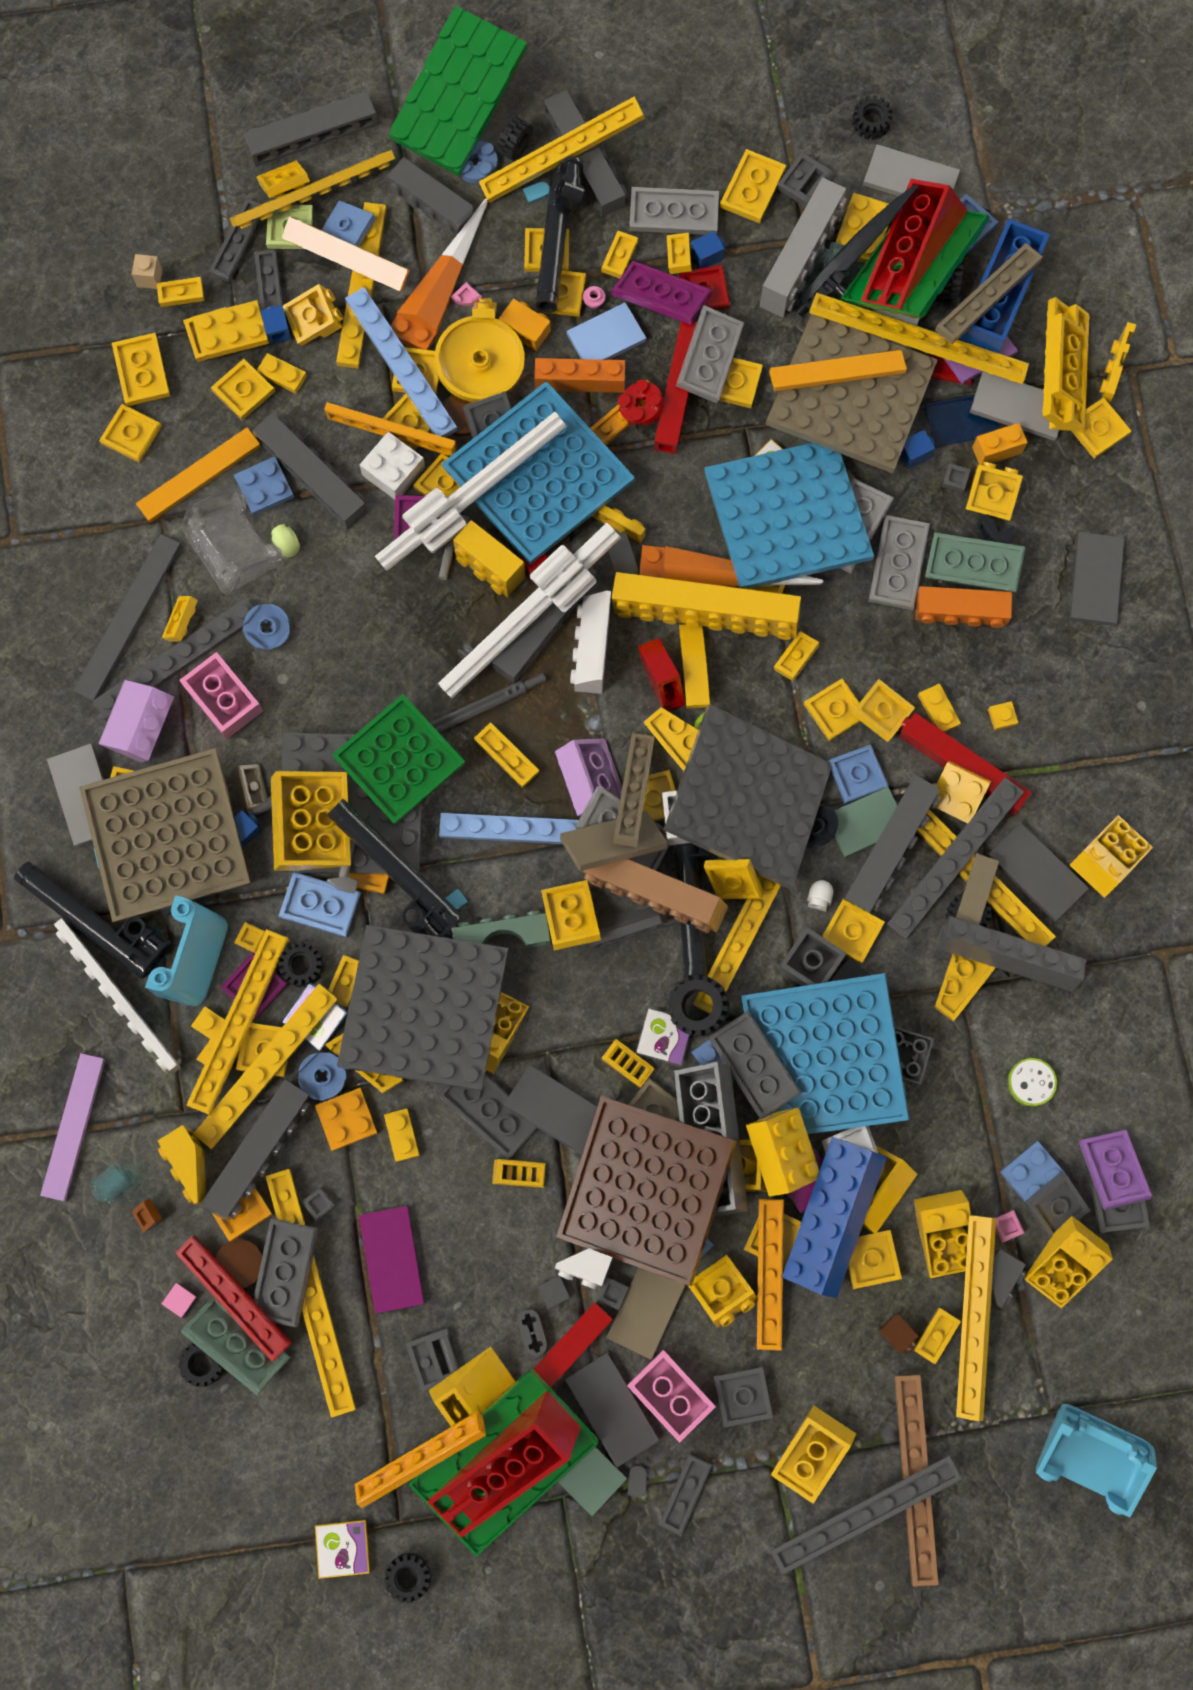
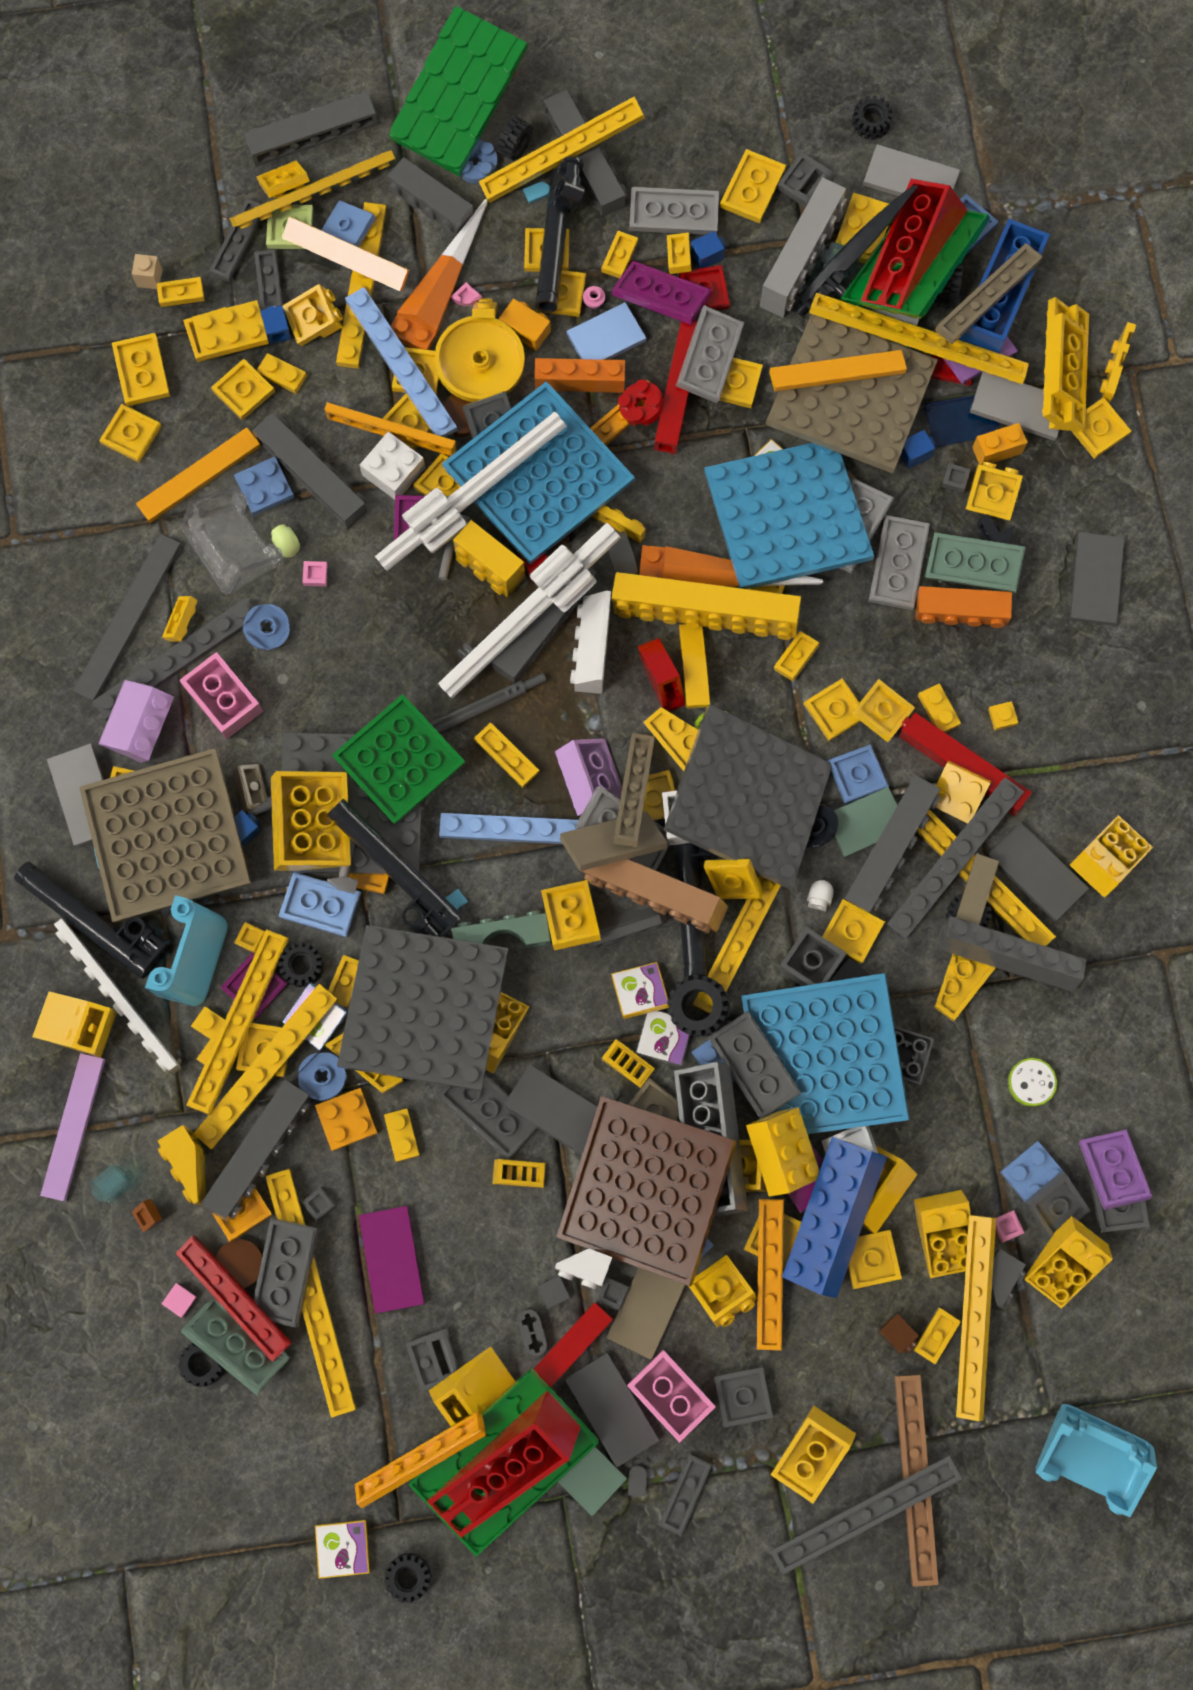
(75, 1024): none -> yellow slope
(315, 573): none -> bright pink plate
(640, 990): none -> tile

